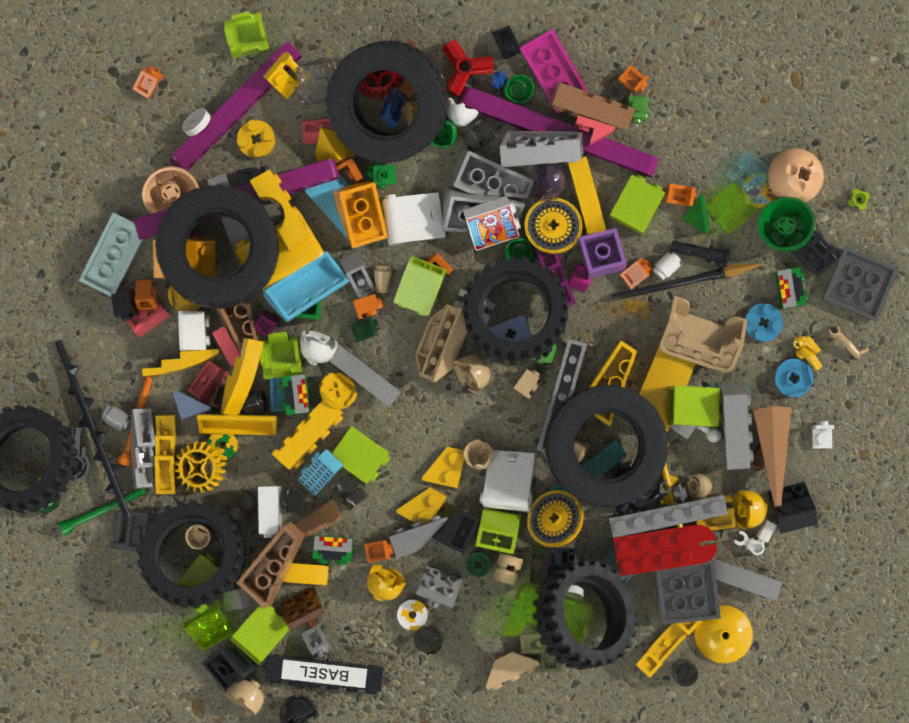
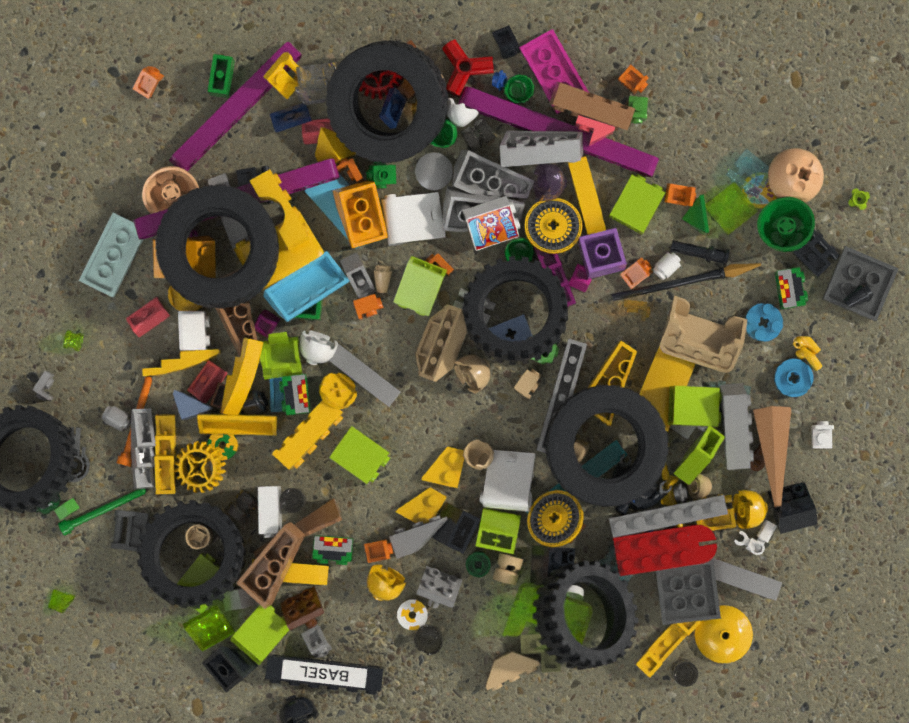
(45, 382): none -> light grey bracket
(60, 601): none -> clear neon green slope
(67, 509): none -> bright green piece
(73, 340): none -> clear neon green wheel
(97, 436): black plant -> none
(124, 305): black brick -> none
(145, 295): orange brick -> none
(196, 122): white piece -> none
(221, 76): none -> green brick
(226, 345): coral slope -> none
(245, 34): lime panel -> none
(245, 140): yellow plate -> none
(246, 695): tan cylinder -> none
(290, 117): none -> dark blue plate
(320, 472): medium azure brick -> none
(350, 492): clear smoke wheel -> none
(365, 329): dark green bracket -> none
(433, 171): none -> light grey dish
(699, 455): none -> lime brick
(848, 344): tan piece -> none
(859, 295): none -> black cone

